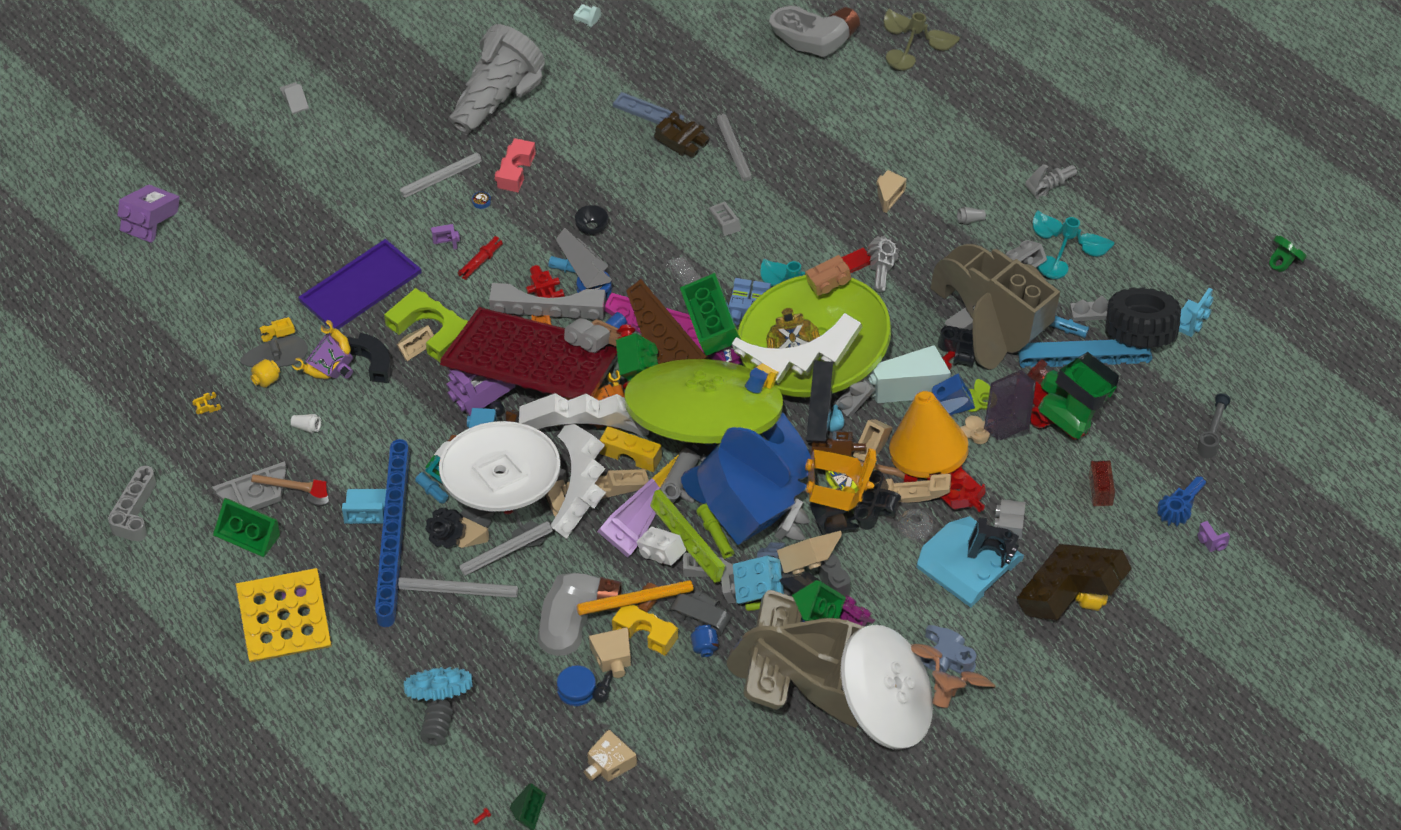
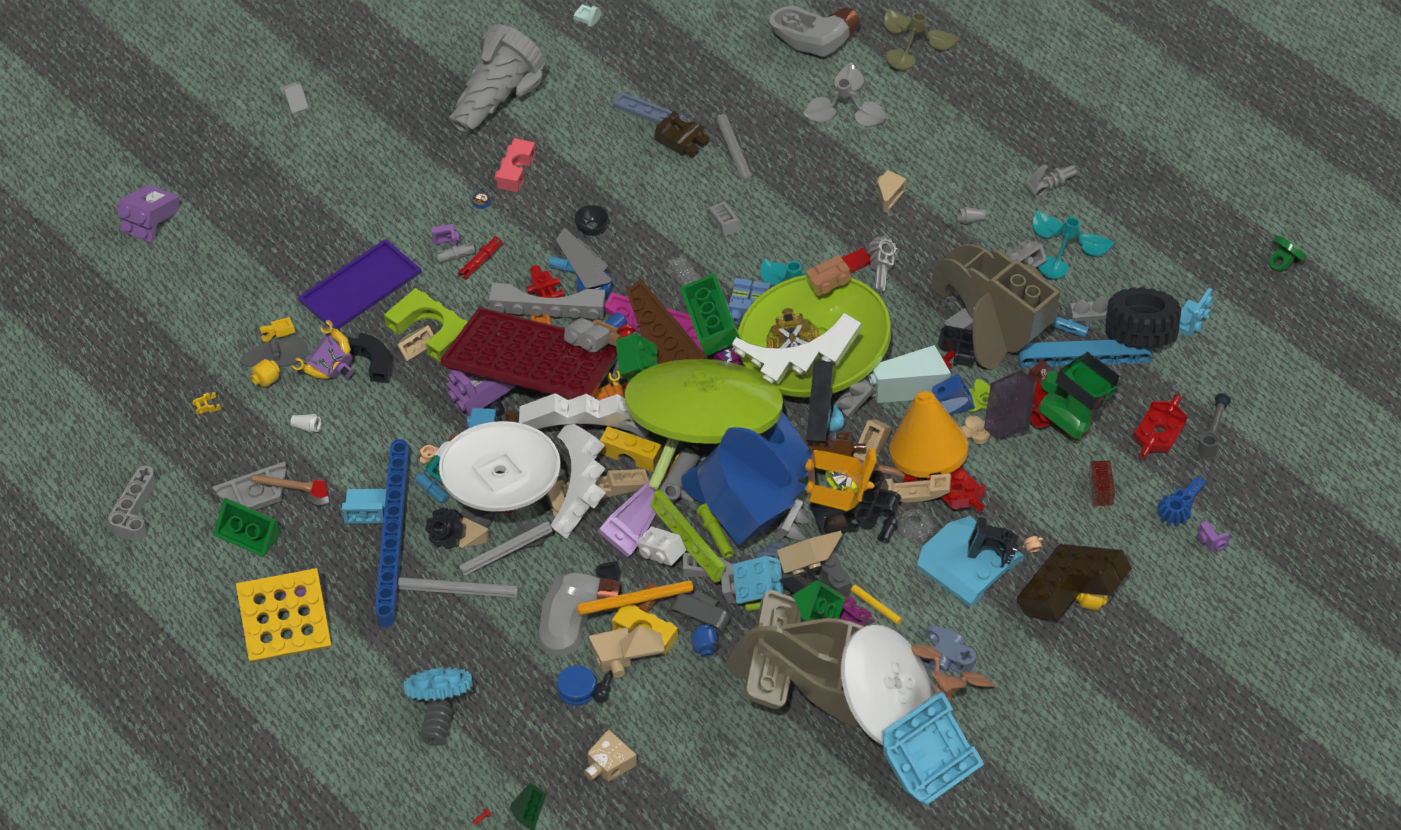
(425, 451): none -> light nougat plate
(440, 175): light grey axle -> none
(455, 252): none -> light grey pin
(609, 570): none -> black tile
(641, 643): none -> tan slope
(663, 463): none -> yellowish green axle
(761, 377): leg -> none
(846, 82): none -> light grey plant
(876, 604): none -> yellow bar
(887, 530): none -> black pin
(929, 750): none -> medium azure wedge
(1010, 516): light grey brick -> none
(1033, 544): none -> light nougat plate
(1165, 416): none -> red plate

